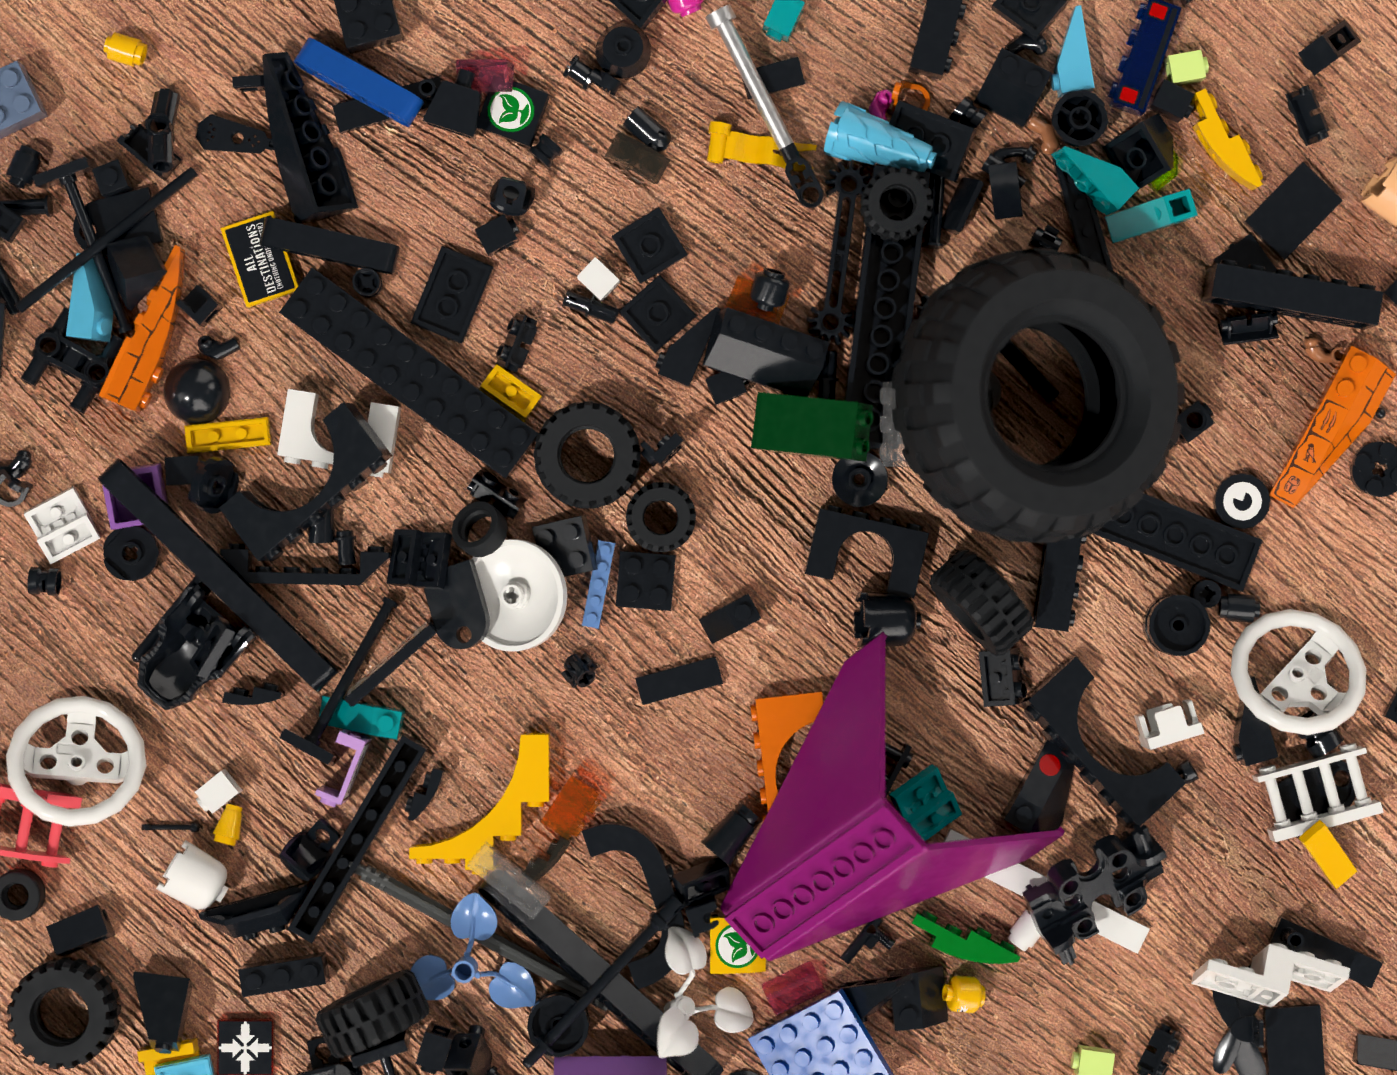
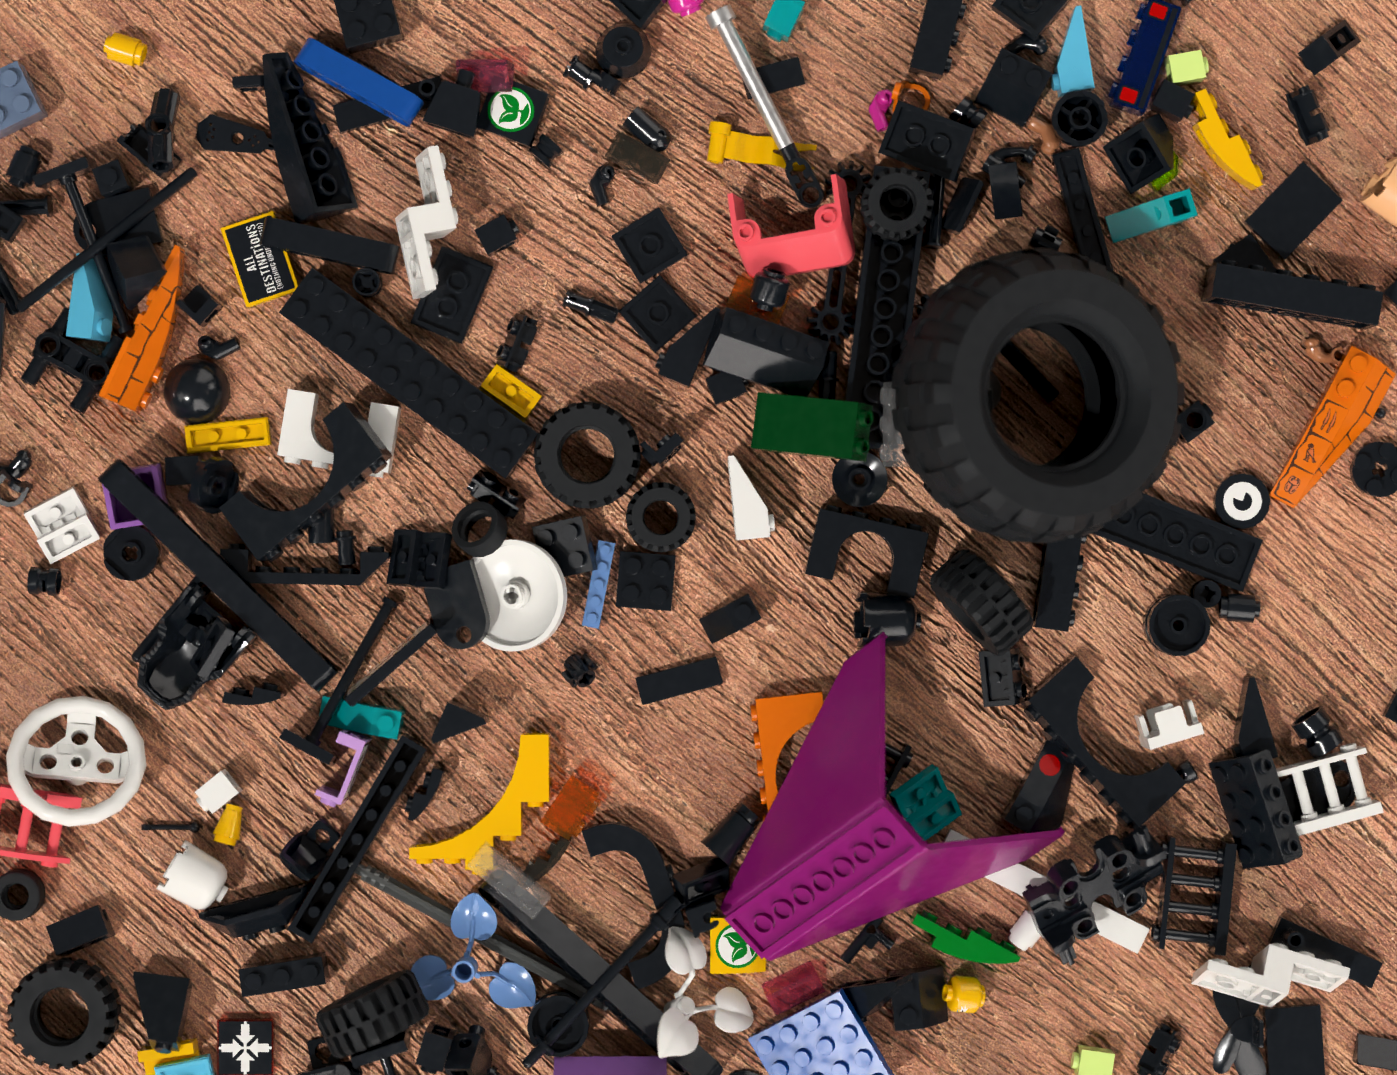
(426, 222): none -> white bracket
(456, 720): none -> black slope
(511, 196): black piece -> none
(598, 279): white panel -> none
(600, 182): none -> black arm
(748, 509): none -> white slope
(800, 252): none -> coral windscreen
(873, 141): medium azure cone -> none
(1100, 180): teal slope -> none
(1218, 910): none -> black fence
(1240, 330): black hinge -> none
(1256, 810): none -> black bracket
(1300, 676): white piece -> none
(1327, 854): yellow tile -> none

